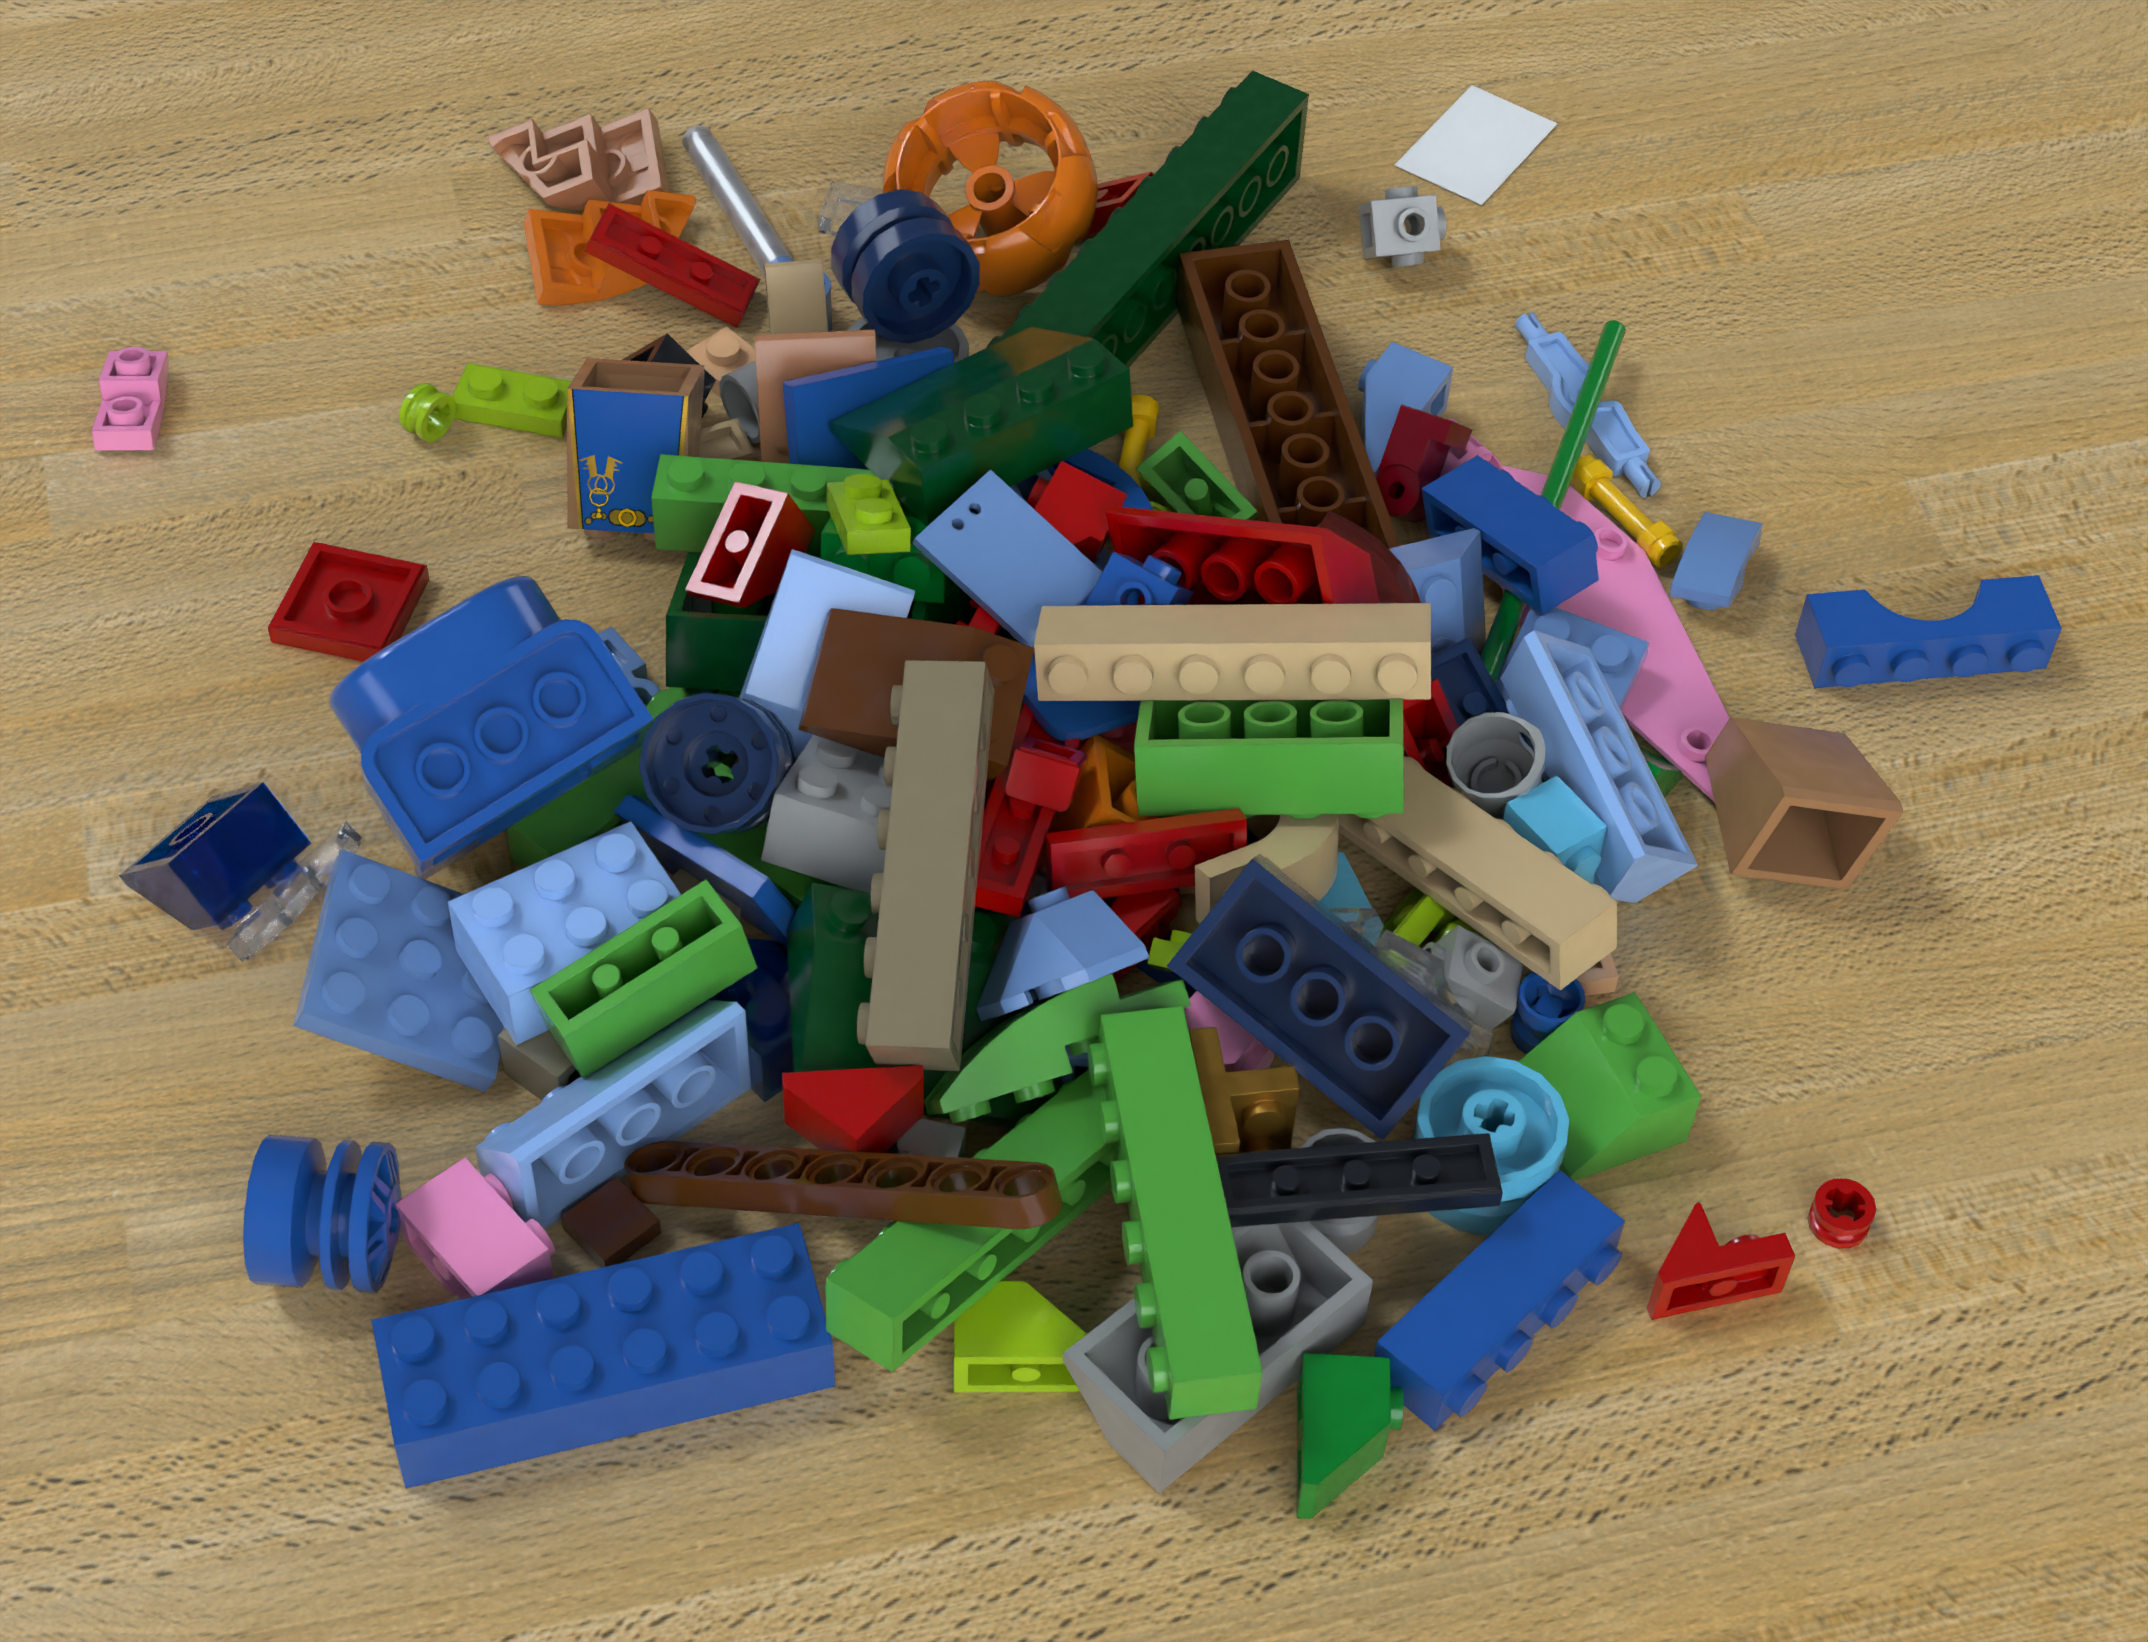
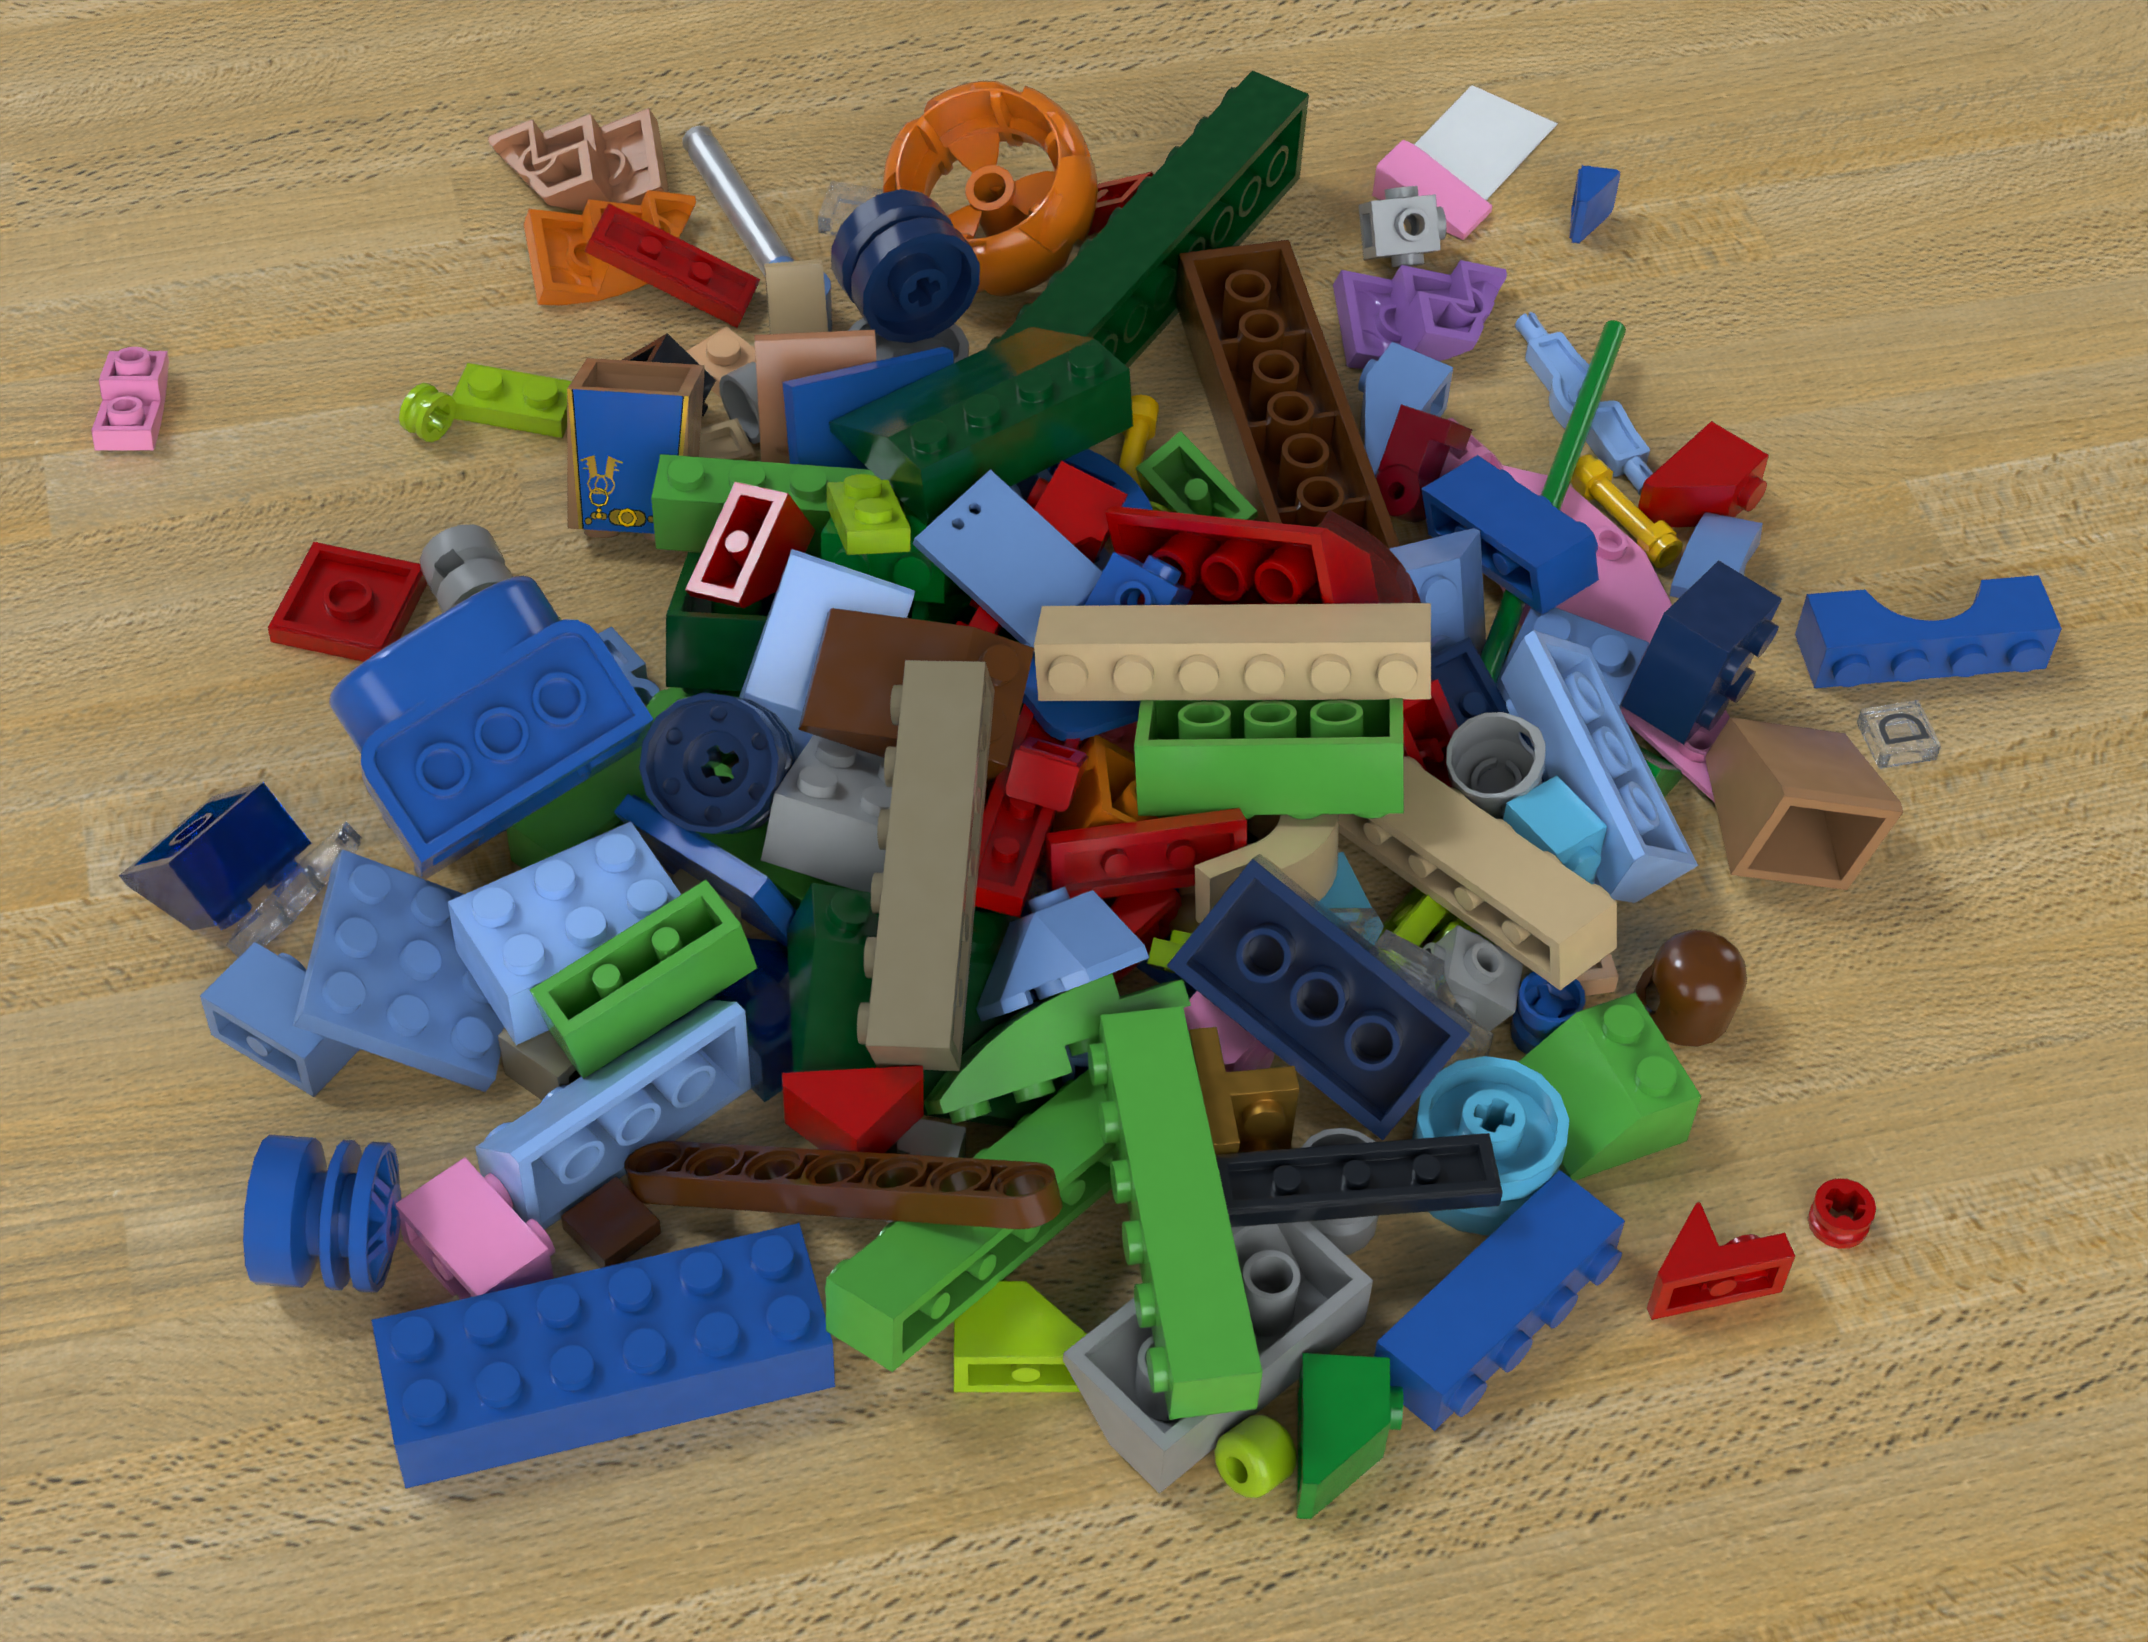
(255, 1013): none -> medium blue brick
(462, 564): none -> light grey wheel
(1255, 1456): none -> lime piece
(1411, 166): none -> bright pink slope
(1415, 309): none -> medium lavender slope
(1592, 200): none -> blue slope
(1697, 984): none -> reddish brown helmet
(1703, 653): none -> dark blue brick
(1709, 475): none -> red slope
(1898, 734): none -> clear tile

